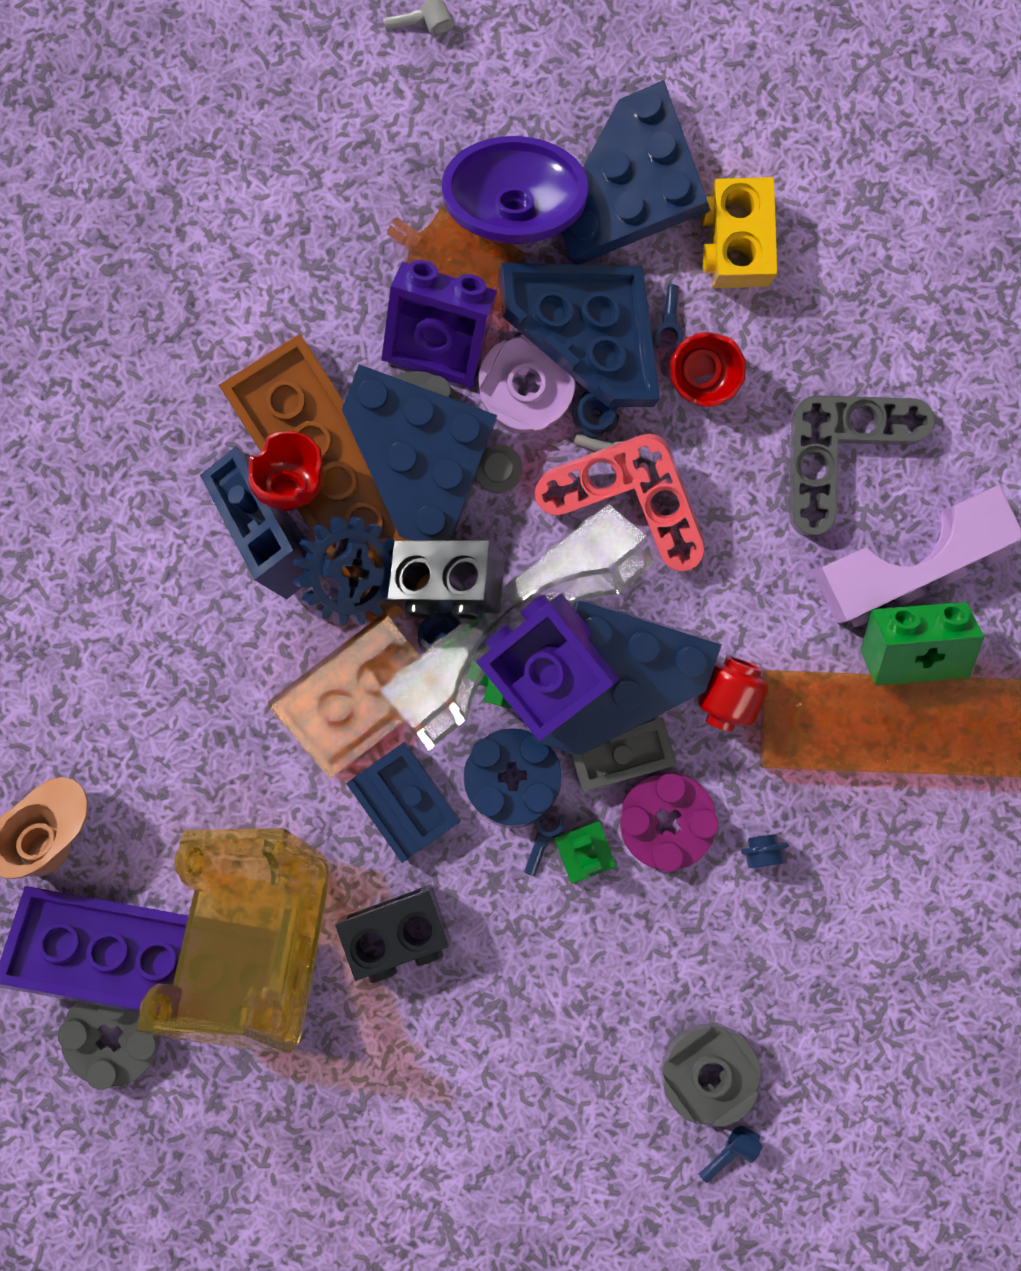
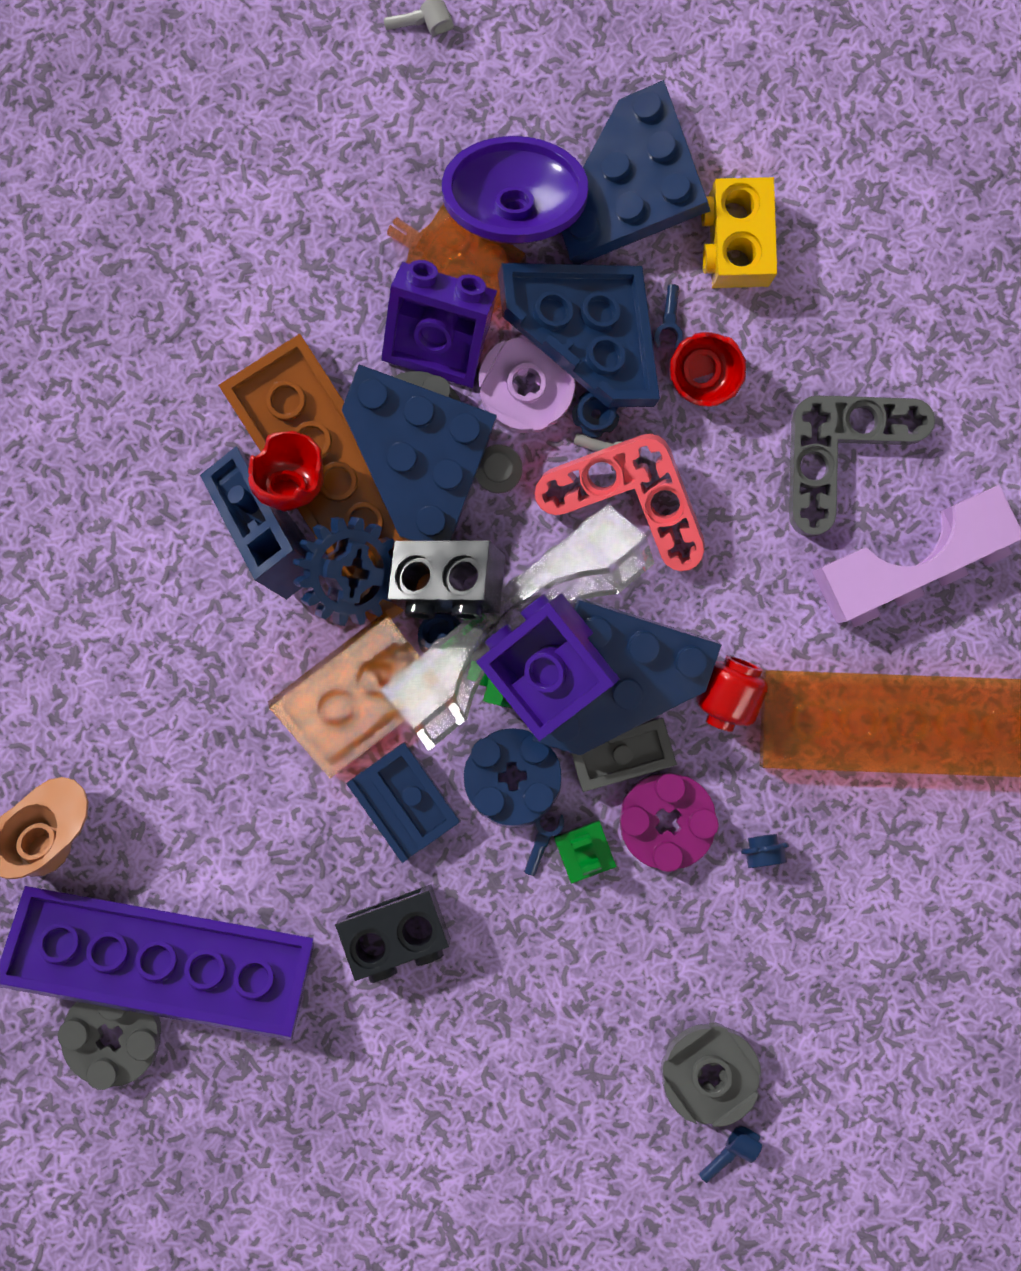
(245, 941): clear yellow windscreen -> none
(921, 643): green brick -> none

